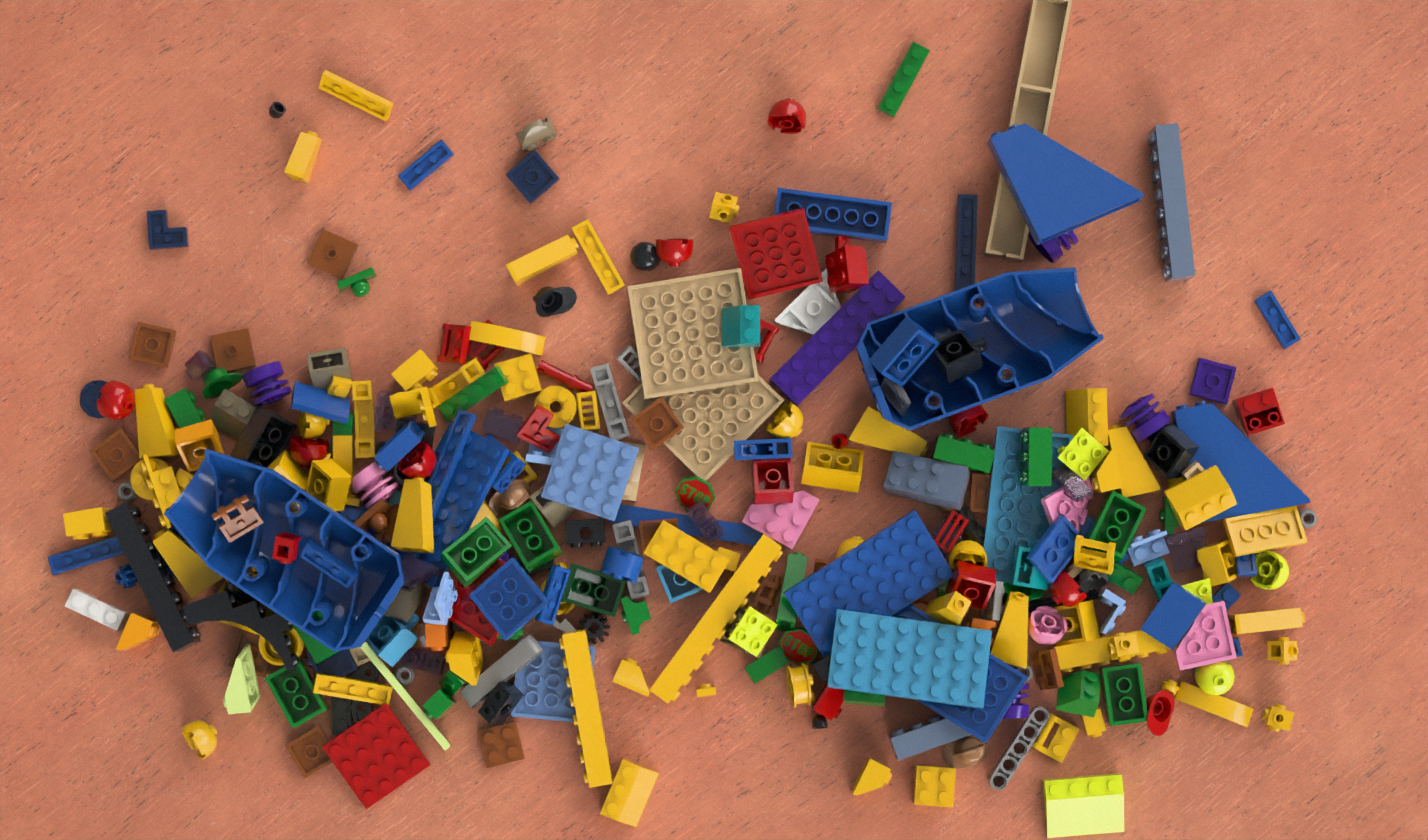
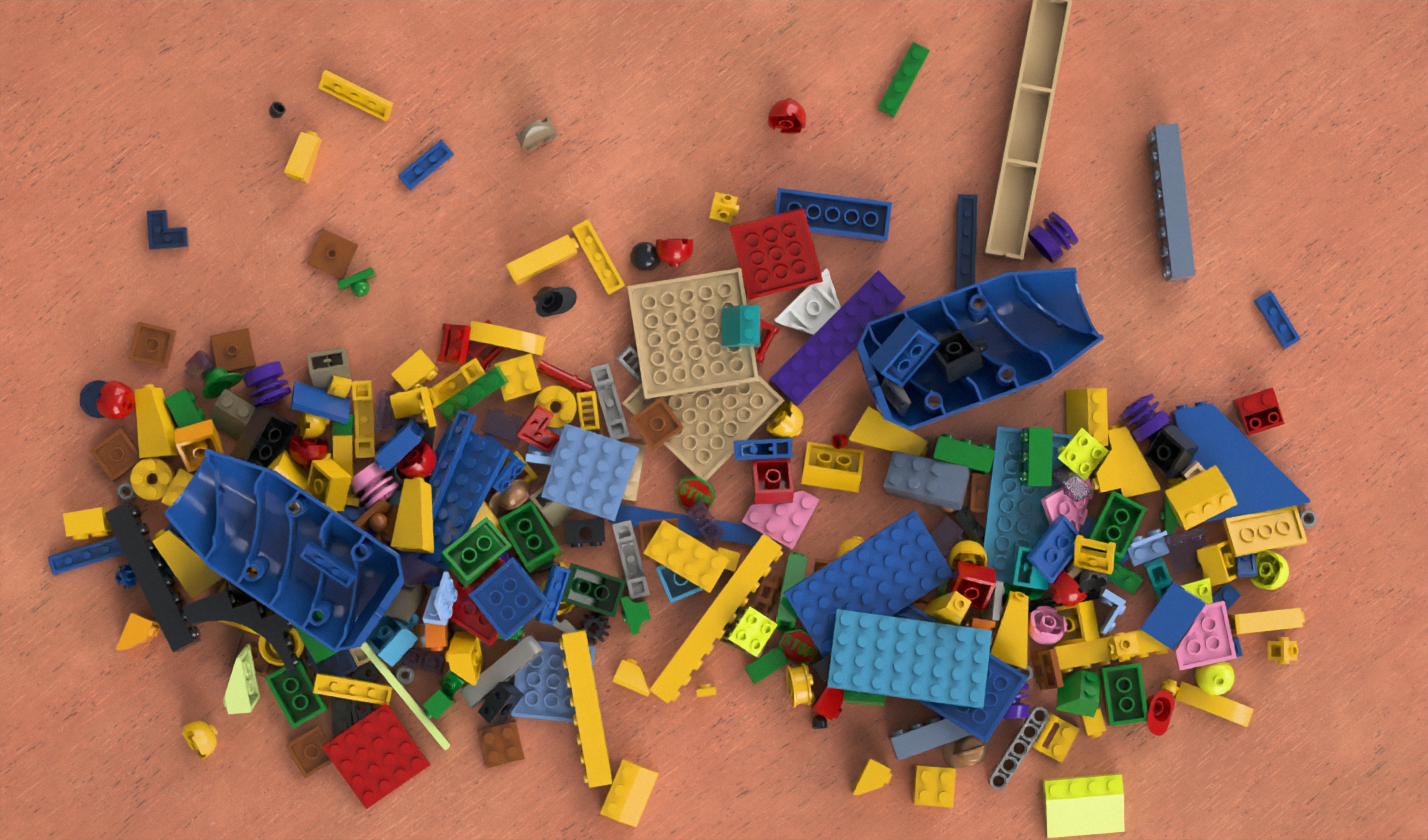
(97, 610): white arch -> none
(164, 488): yellow bracket -> none
(240, 523): plate -> none
(280, 551): red brick -> none
(532, 177): dark blue plate -> none
(622, 564): blue brick -> none
(846, 267): red hinge -> none
(959, 517): red tile -> none
(965, 421): red cylinder -> none
(1055, 185): blue slope -> none
(1212, 381): dark purple tile -> none
(1284, 717): yellow brick -> none

